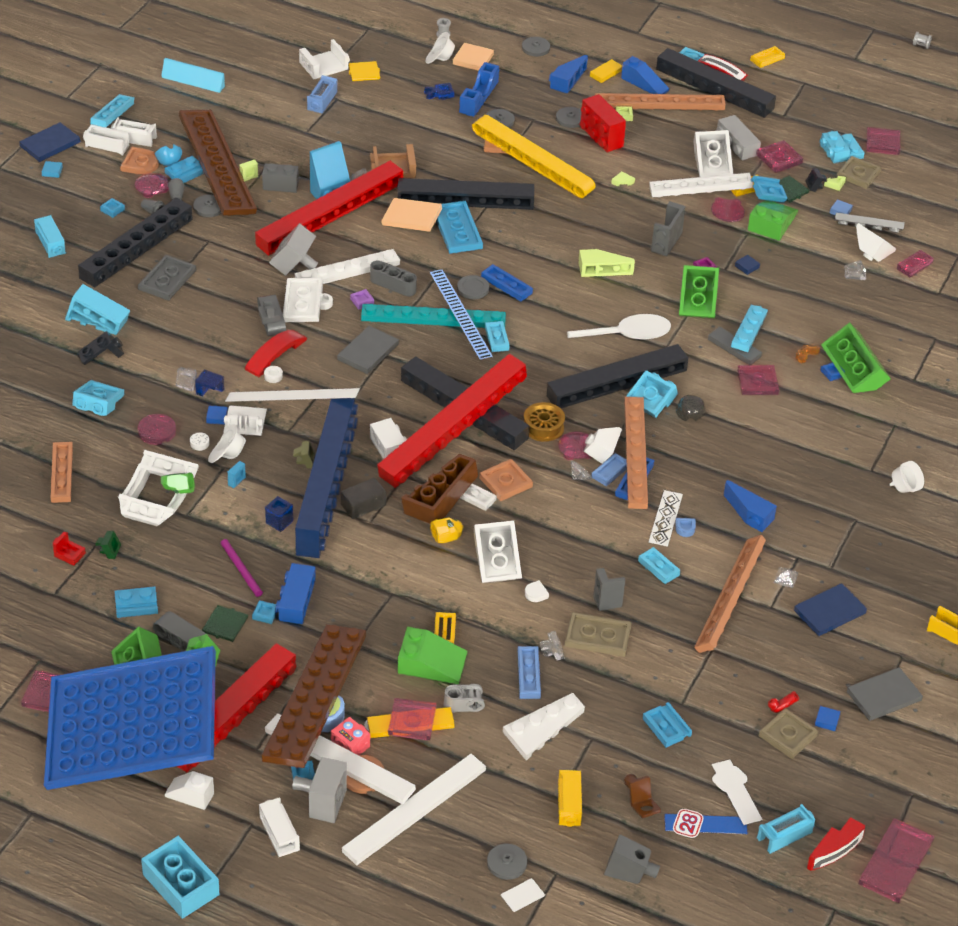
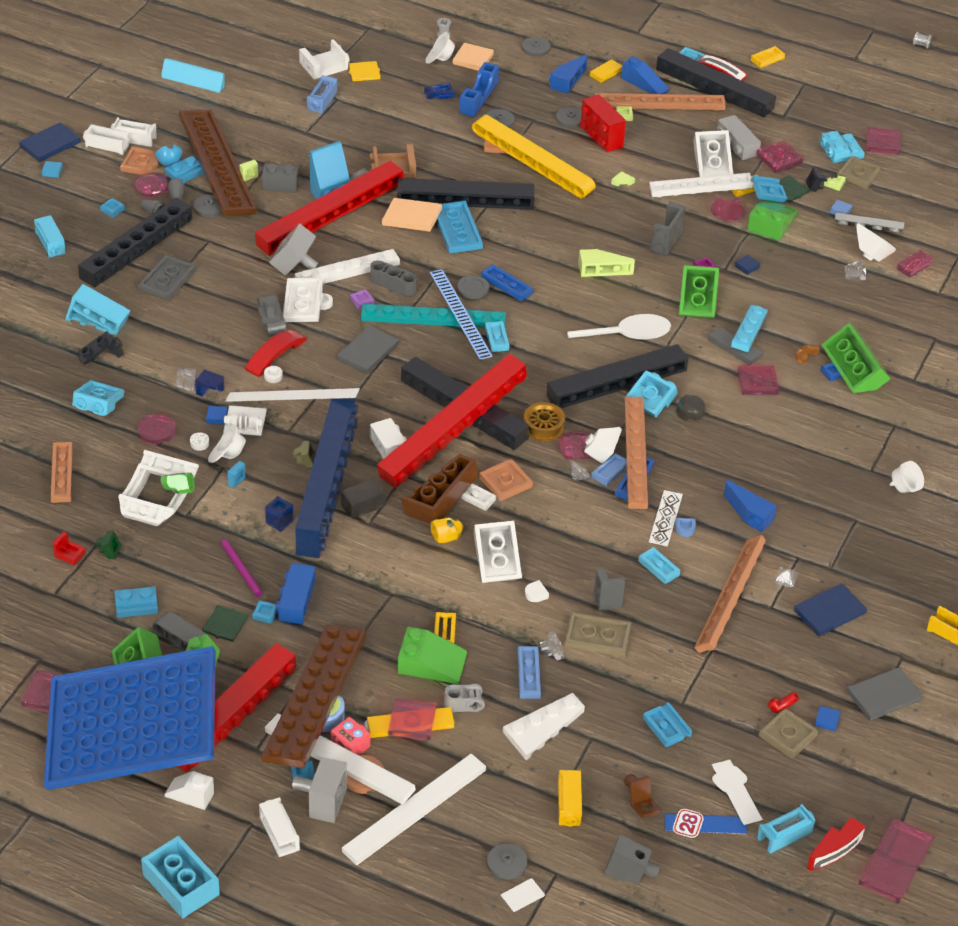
(112, 110): medium azure plate -> none

